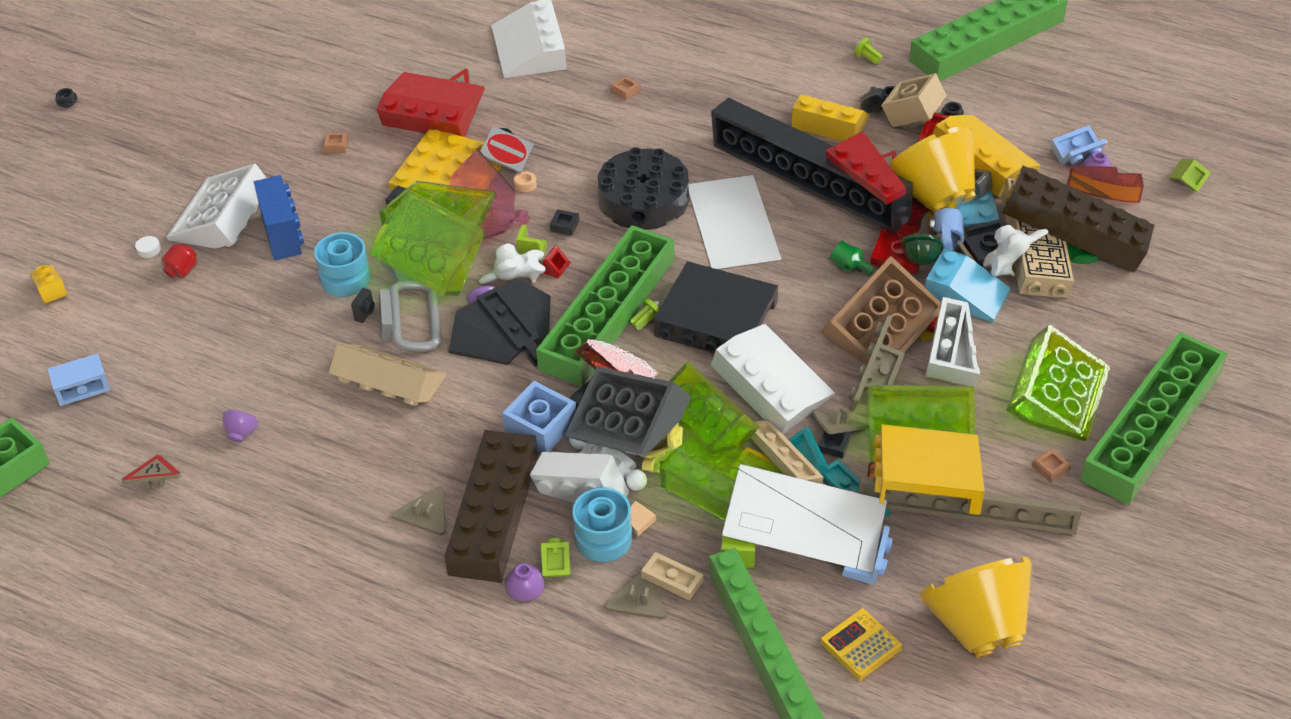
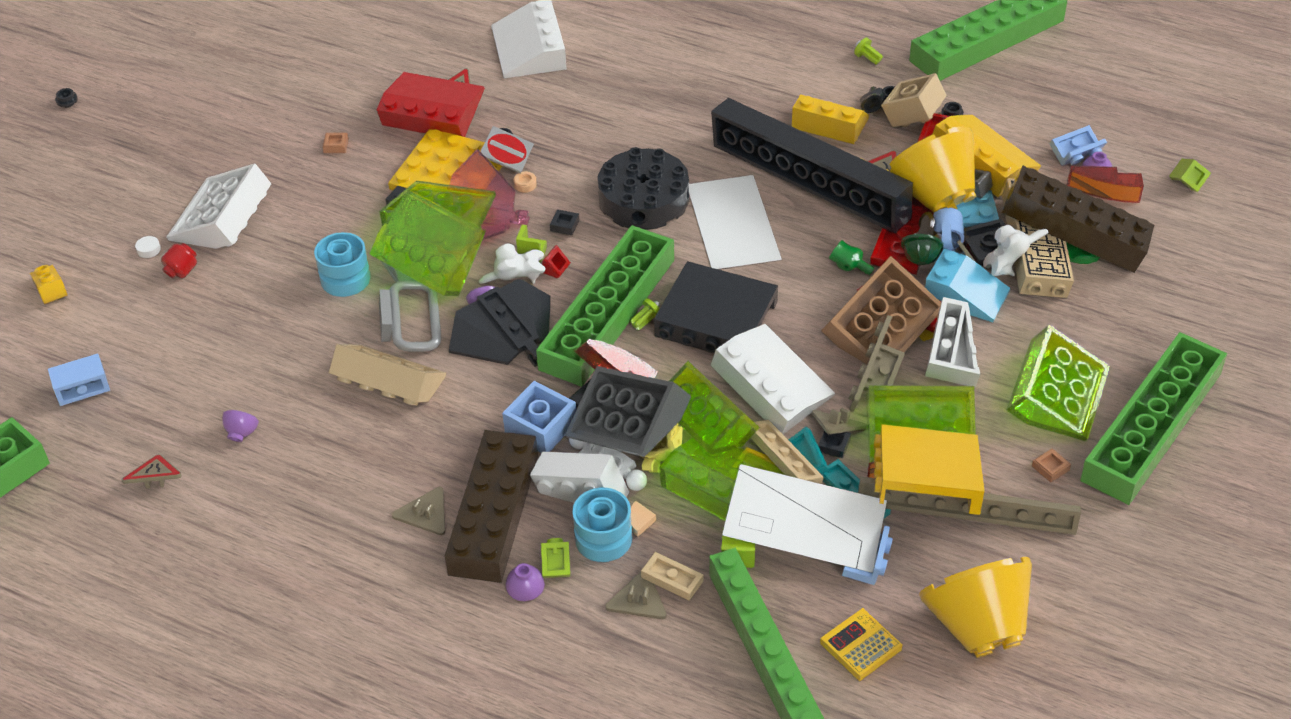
(279, 217): blue brick -> none
(363, 305): black plate -> none
(625, 88): nougat tile -> none
(867, 167): red wing -> none

